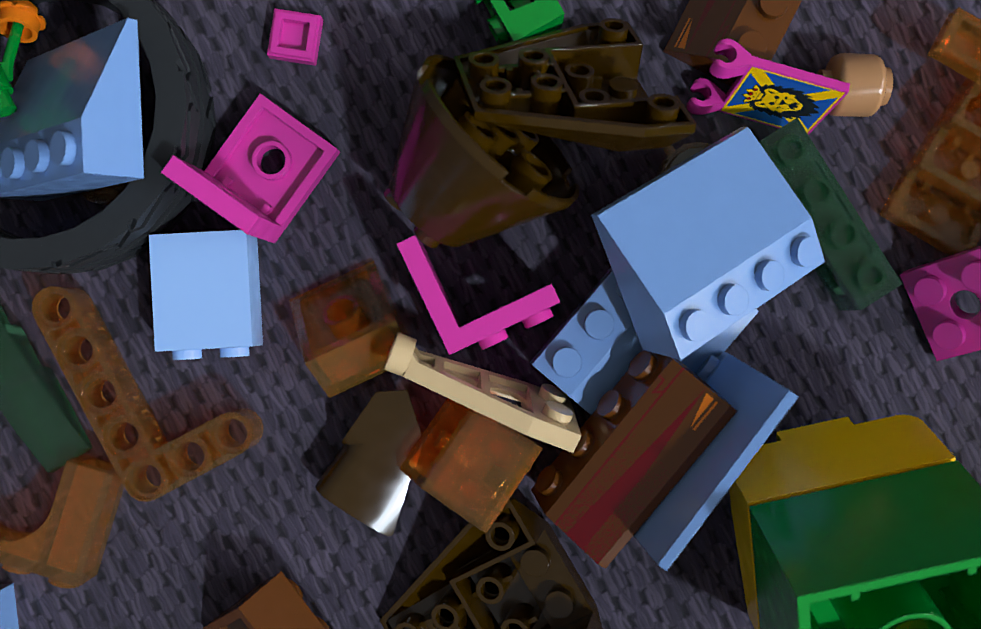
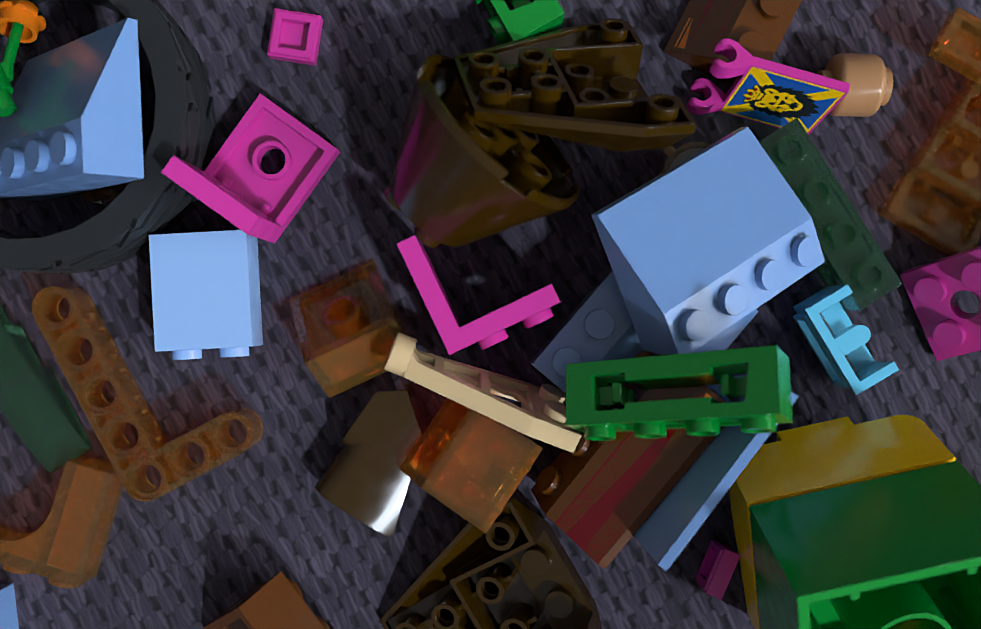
(717, 568): none -> dark pink tile
(764, 389): none -> green brick
(839, 342): none -> medium azure window

